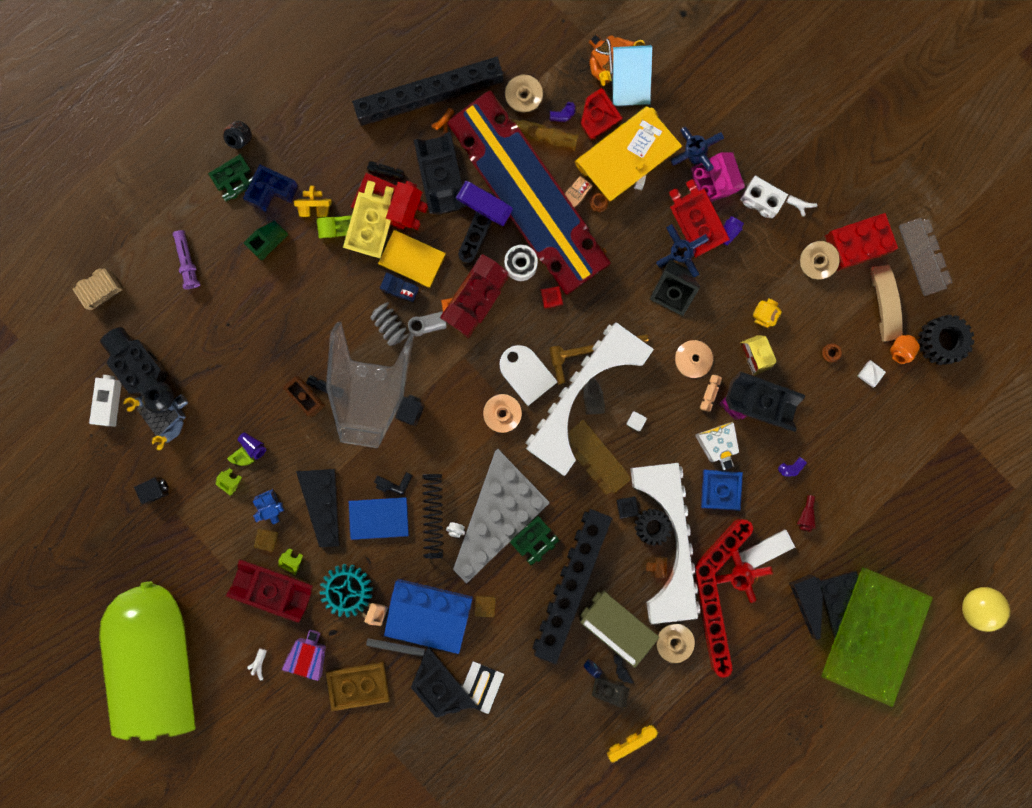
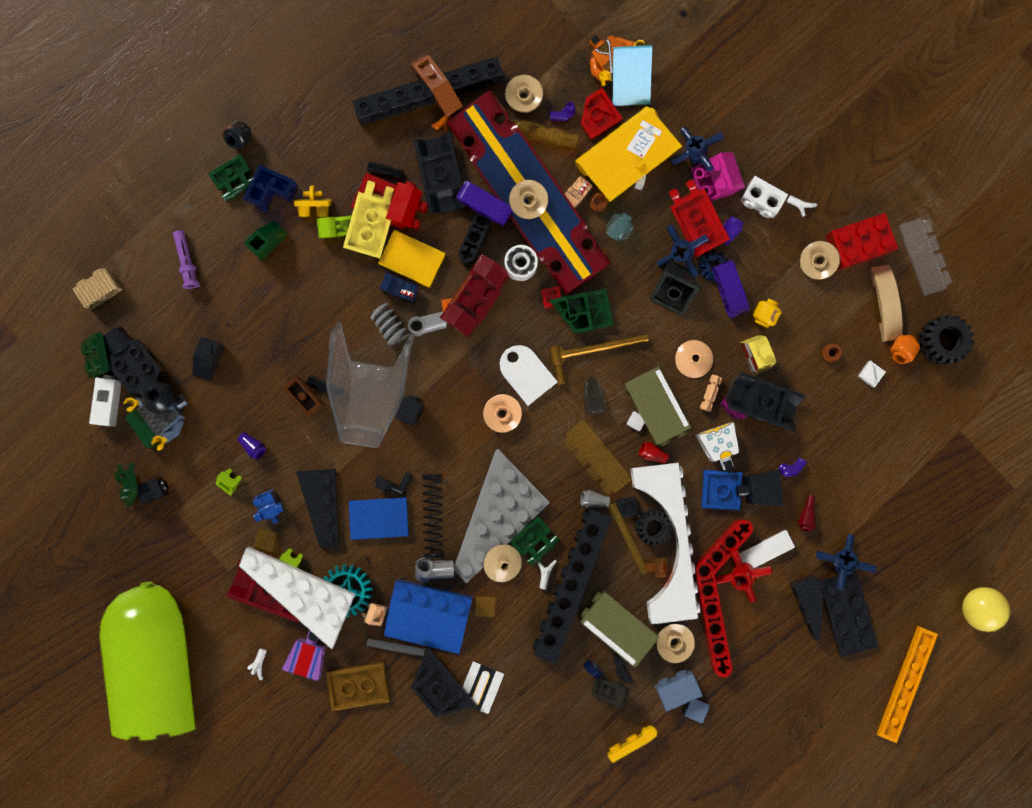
(95, 355): none -> dark green plate
(129, 485): none -> dark green plate
(141, 429): none -> dark green slope
(206, 358): none -> black slope
(241, 458): lime tile -> none
(309, 598): none -> white wing
(435, 569): none -> light grey piece
(437, 83): none -> dark orange slope
(455, 530): white plate -> none
(499, 555): none -> tan dish
(532, 190): none -> tan dish
(545, 573): none -> white bar
(585, 310): none -> dark green slope
(591, 499): none -> light grey cone
(615, 349): white arch -> none
(619, 226): none -> clear light blue head
(628, 538): none -> clear yellow bar
(651, 452): none -> red cone
(658, 406): none -> olive panel
(678, 690): none -> sand blue brick
(696, 710): none -> sand blue tile
(705, 267): none -> dark blue gear
(730, 289): none -> dark purple beam
(762, 488): none -> black torso
(845, 555): none -> dark blue bar
(877, 637): clear neon green plate -> none
(907, 684): none -> light orange tile

